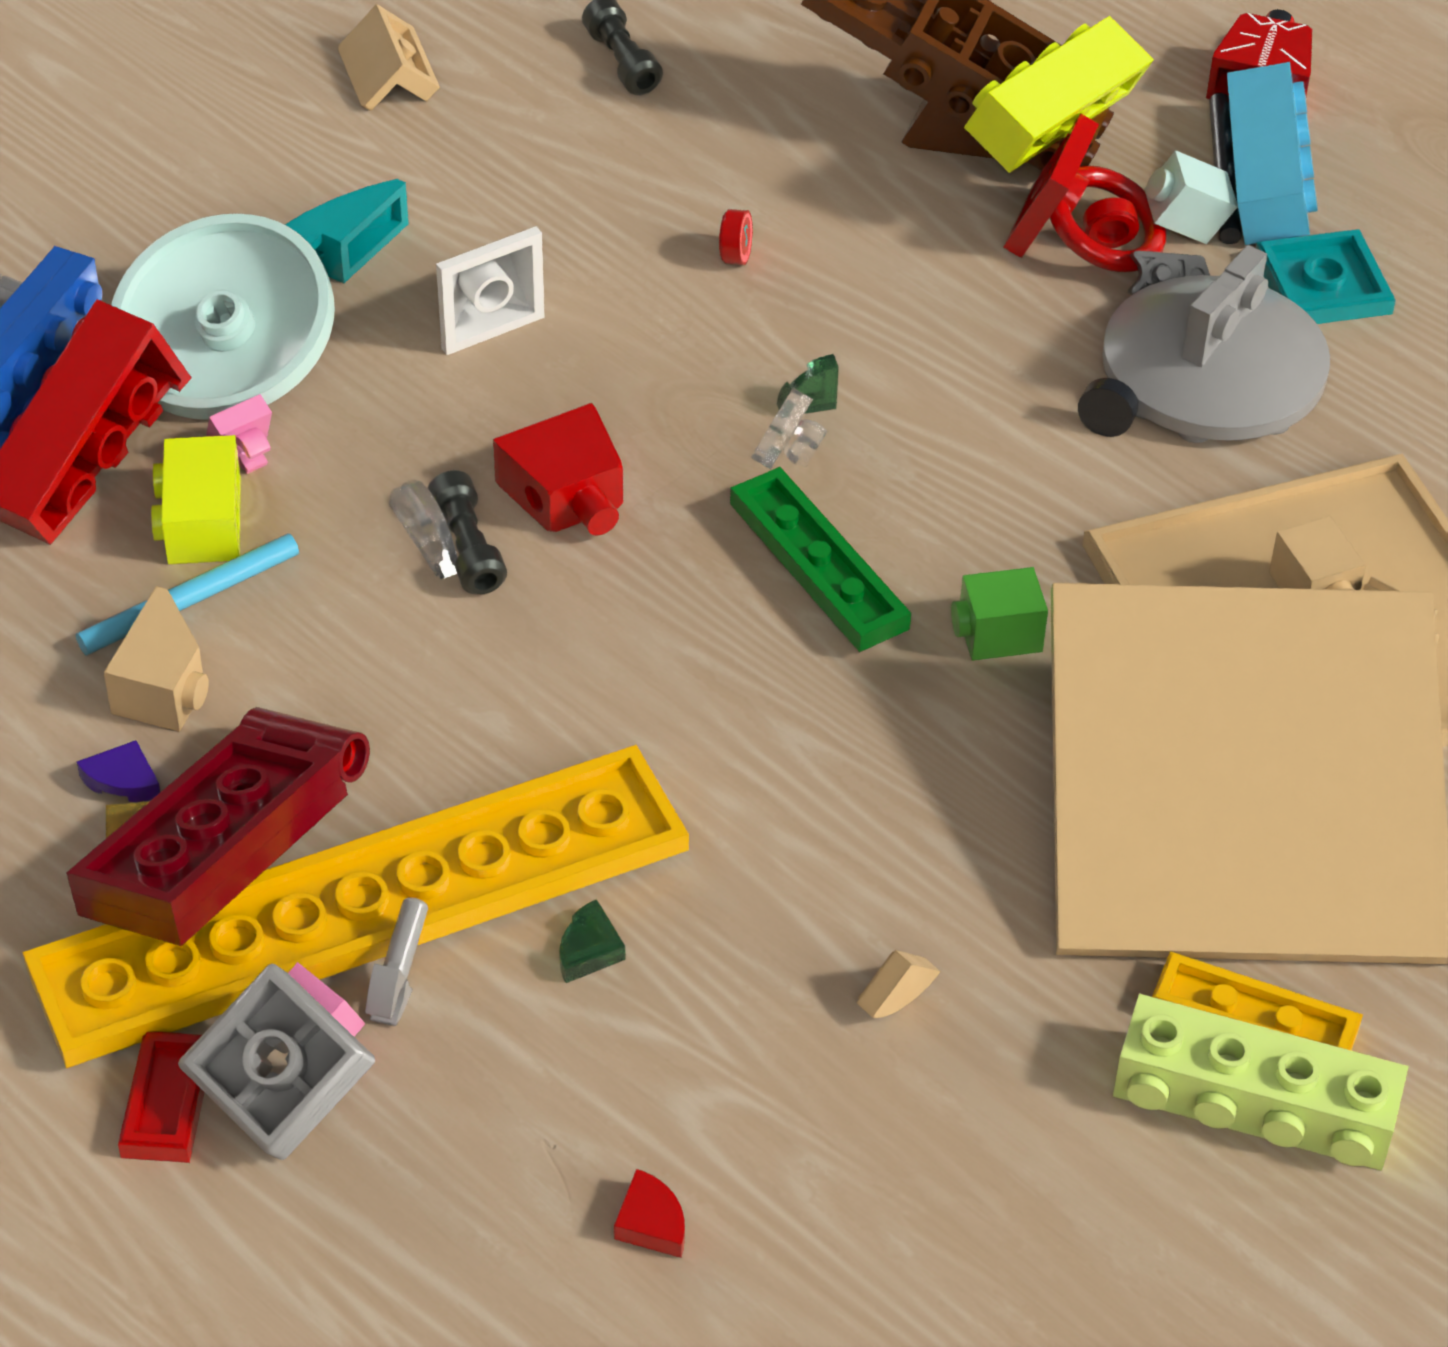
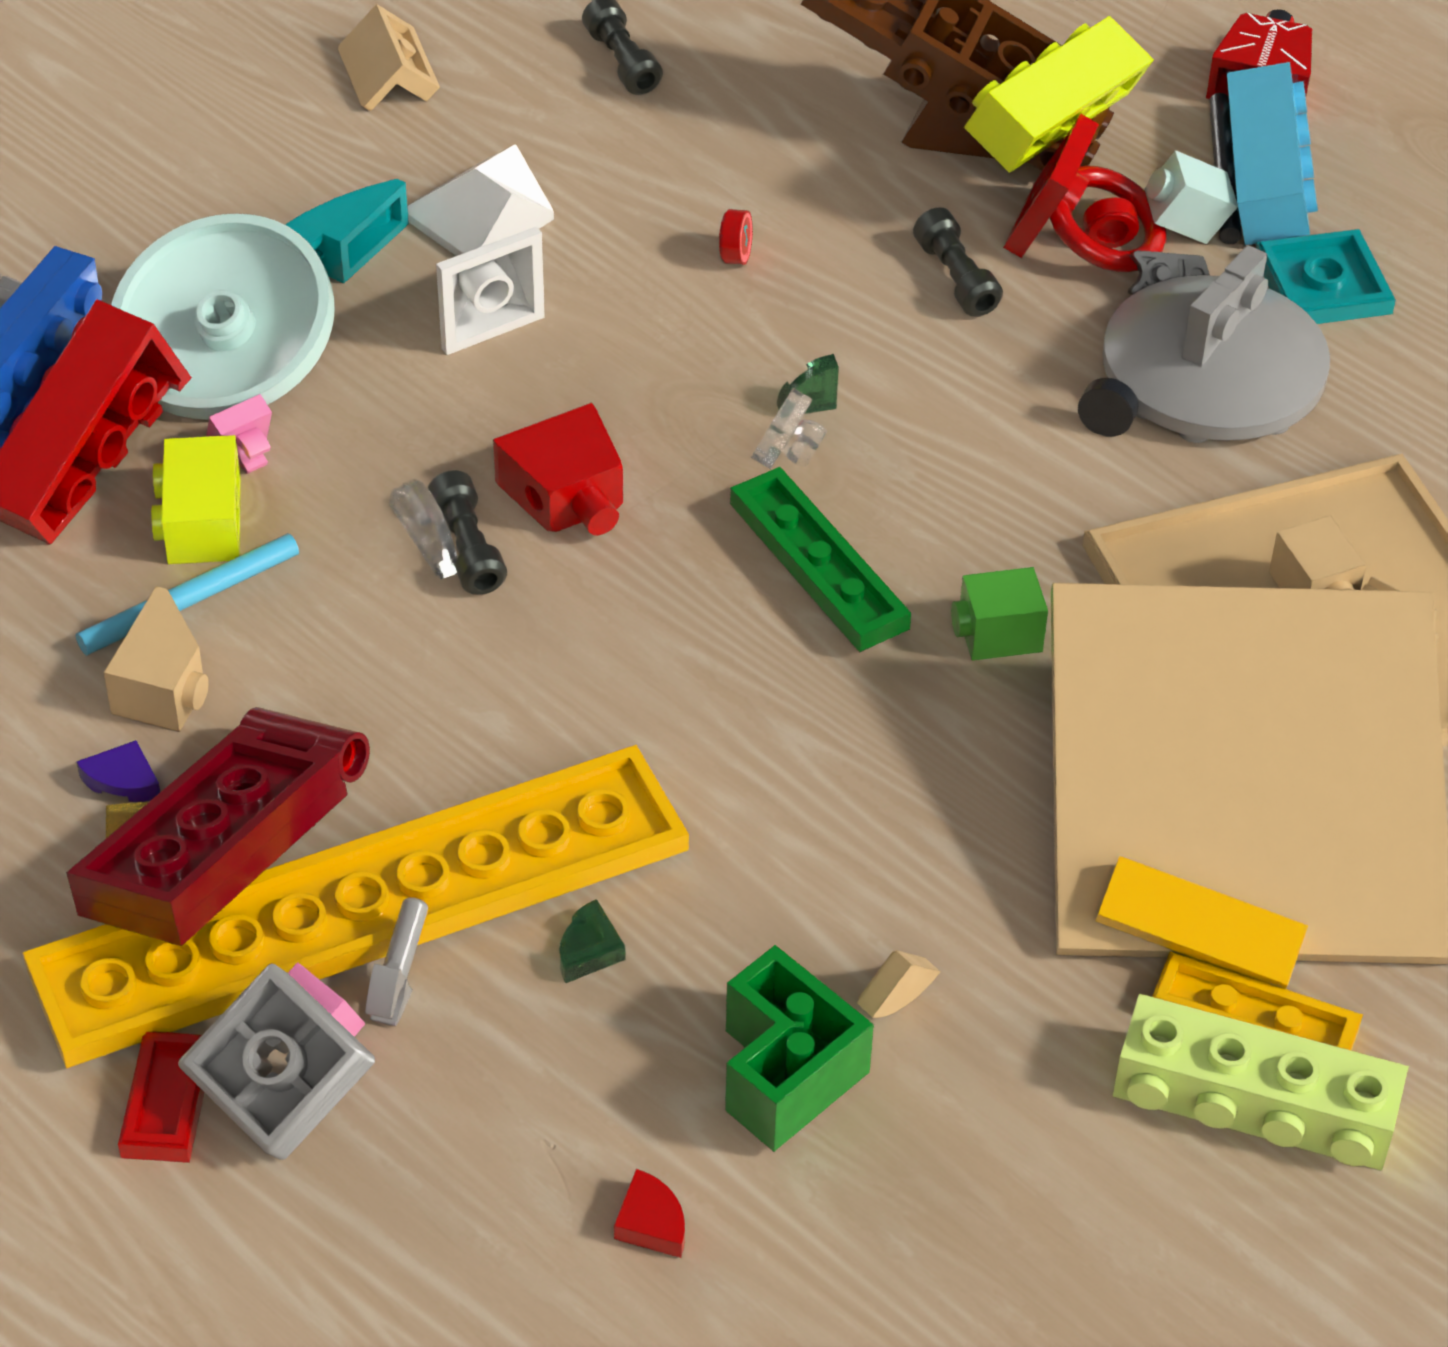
(483, 204): none -> white slope
(798, 1048): none -> green brick
(975, 287): none -> pearl dark grey piece
(1201, 923): none -> yellow tile

